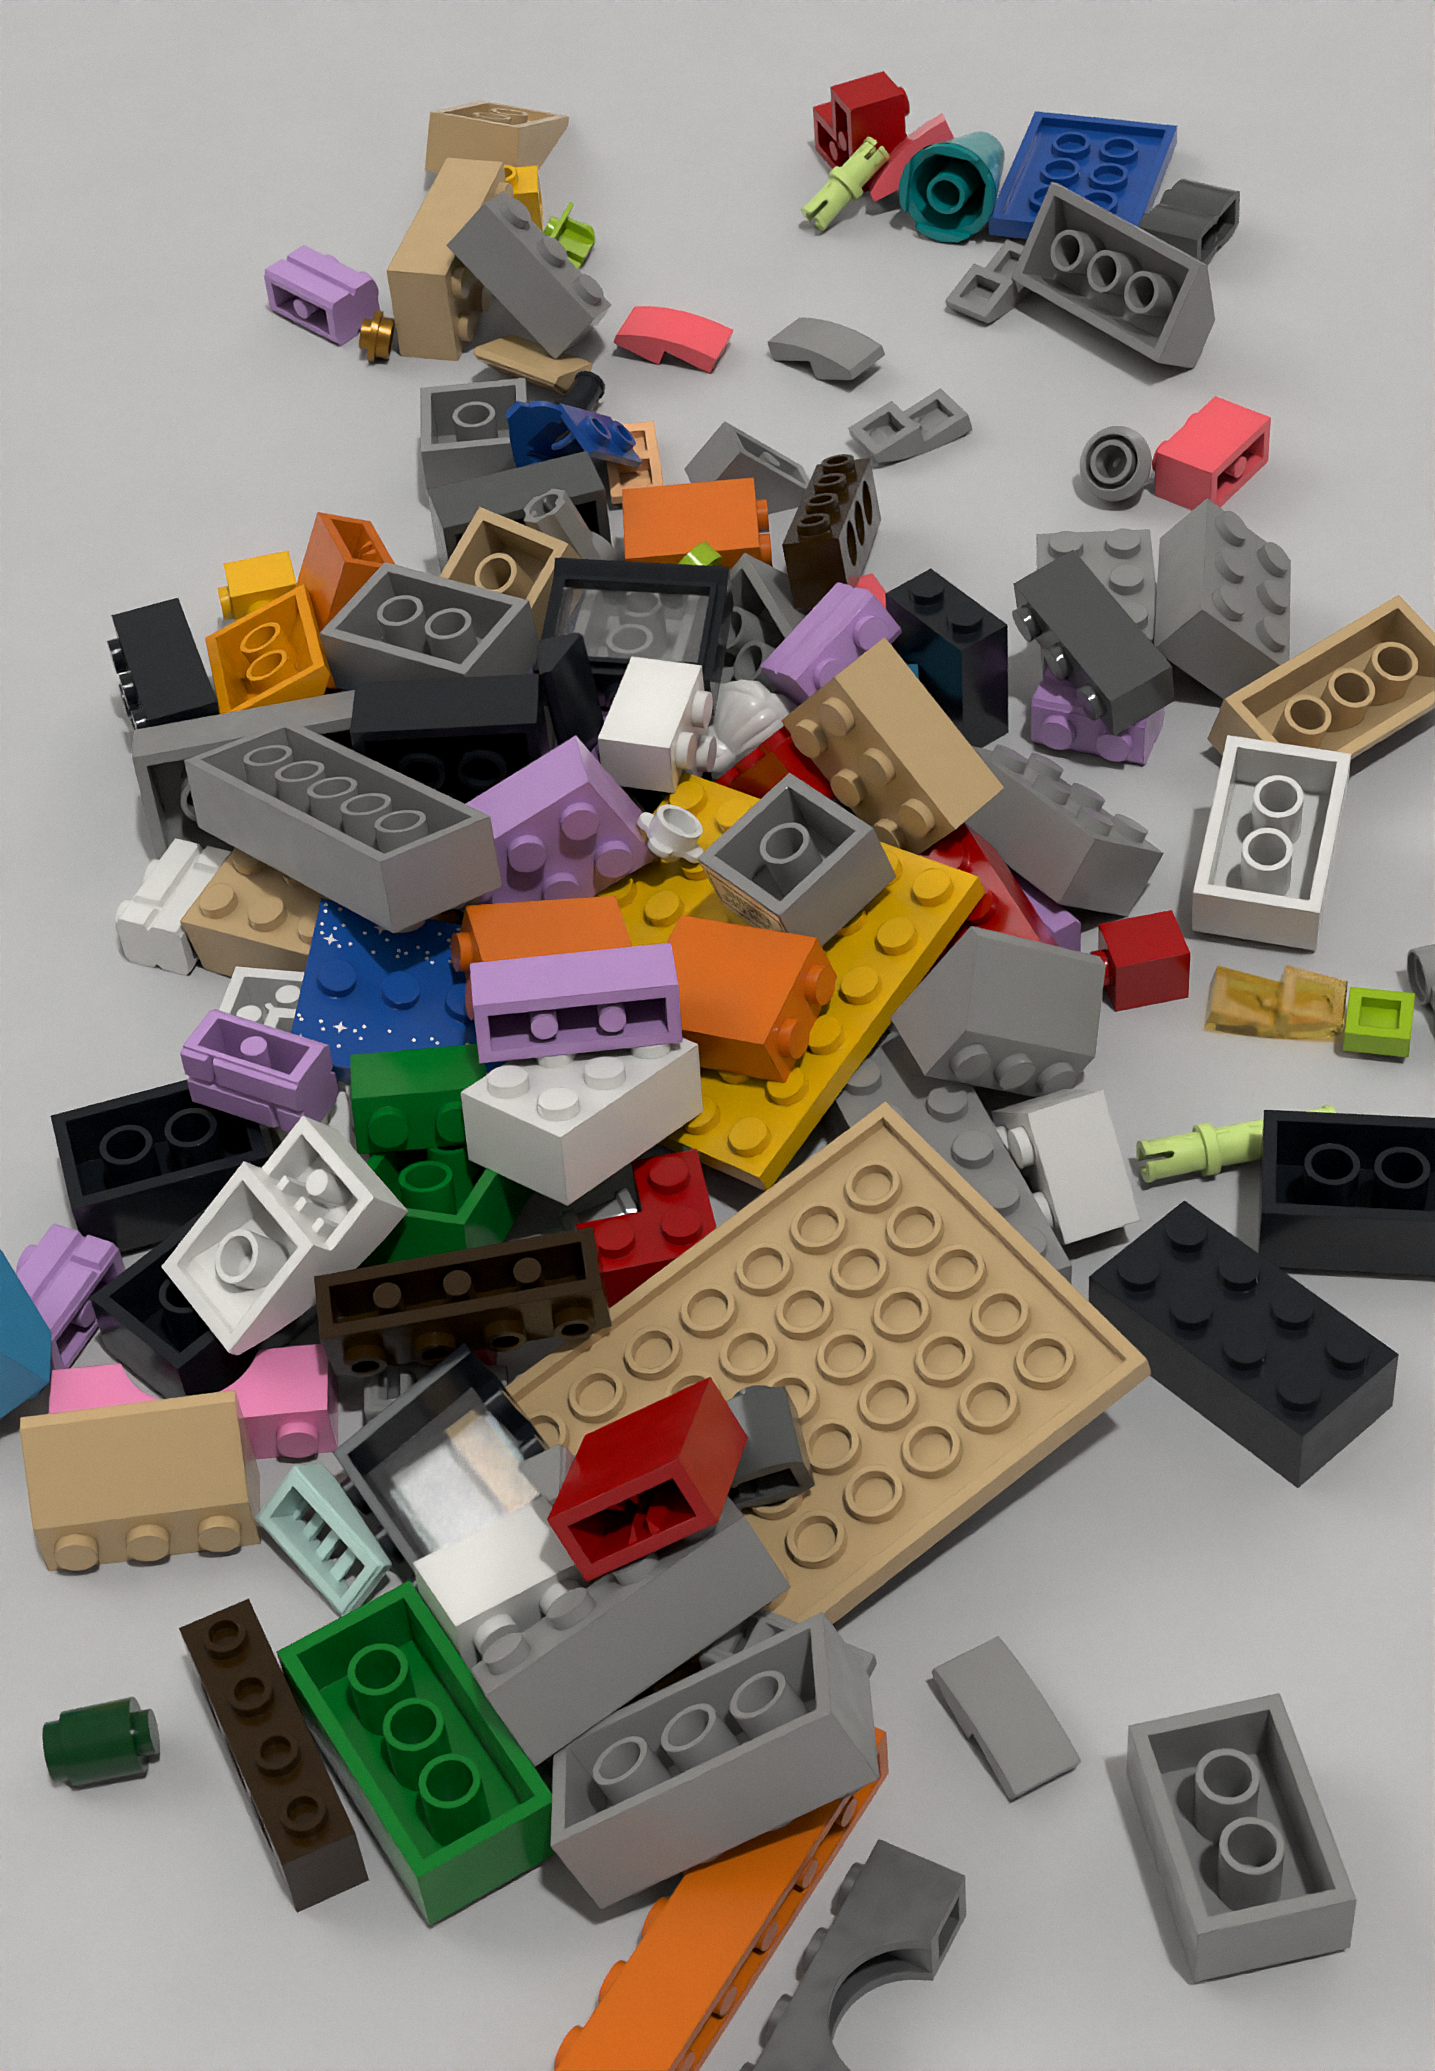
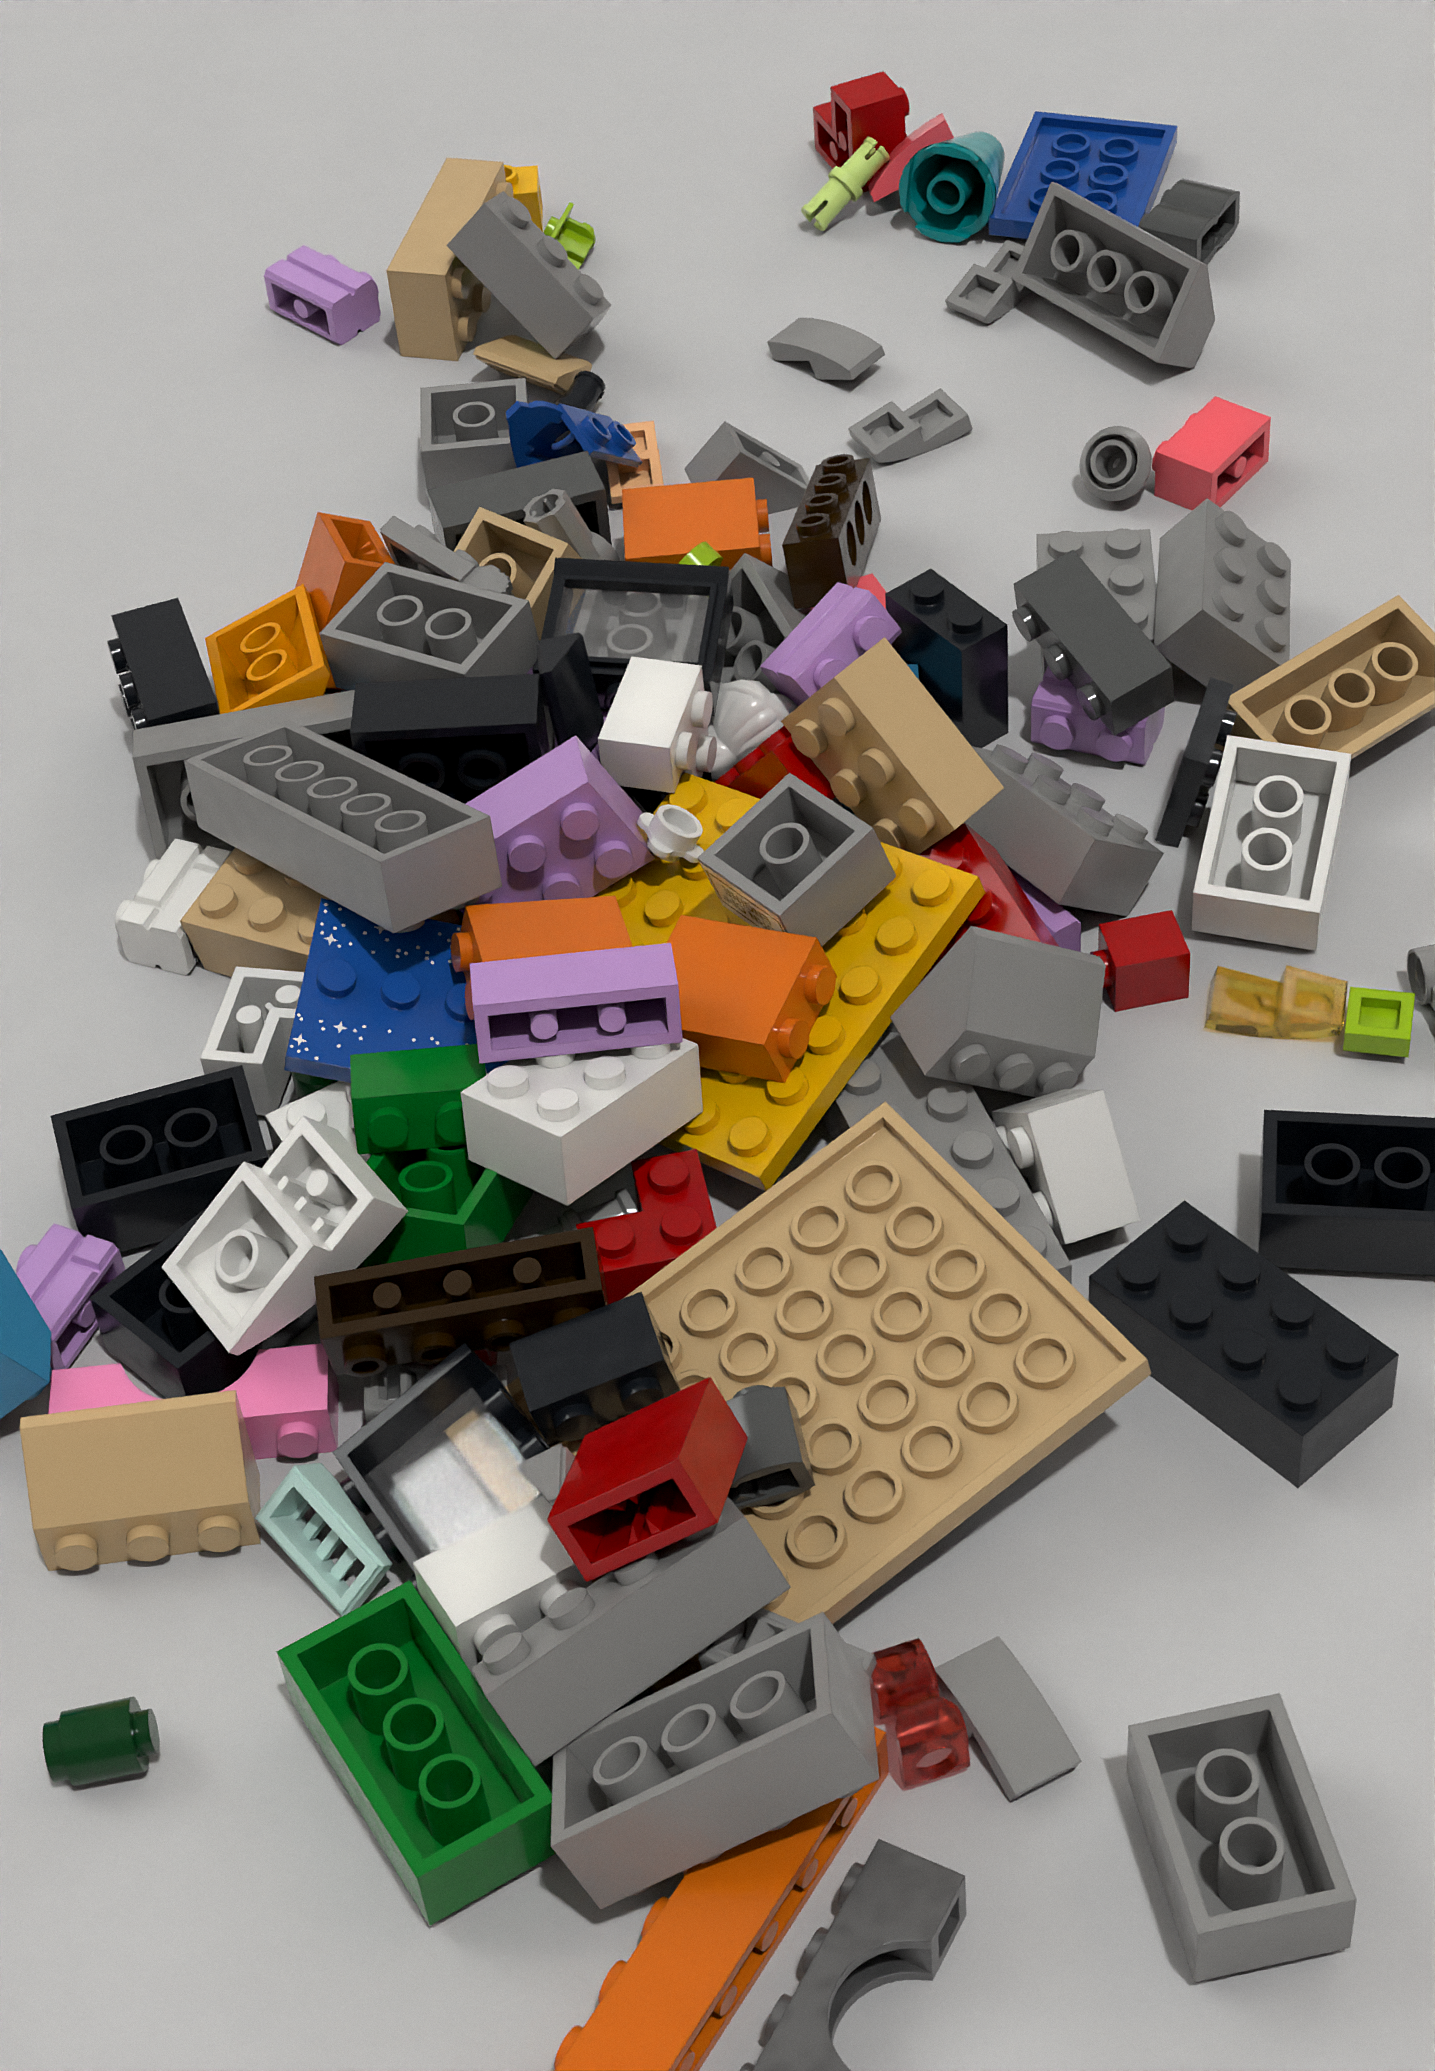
(255, 583): yellow brick -> none
(258, 1071): lavender brick -> none
(274, 1755): dark brown brick -> none
(377, 336): pearl gold plate -> none
(422, 551): none -> light grey hinge
(492, 134): tan slope -> none
(594, 1369): none -> black brick
(660, 330): coral slope -> none
(907, 1688): none -> clear red leg
(1199, 763): none -> black plate
(1204, 1149): yellowish green pin -> none

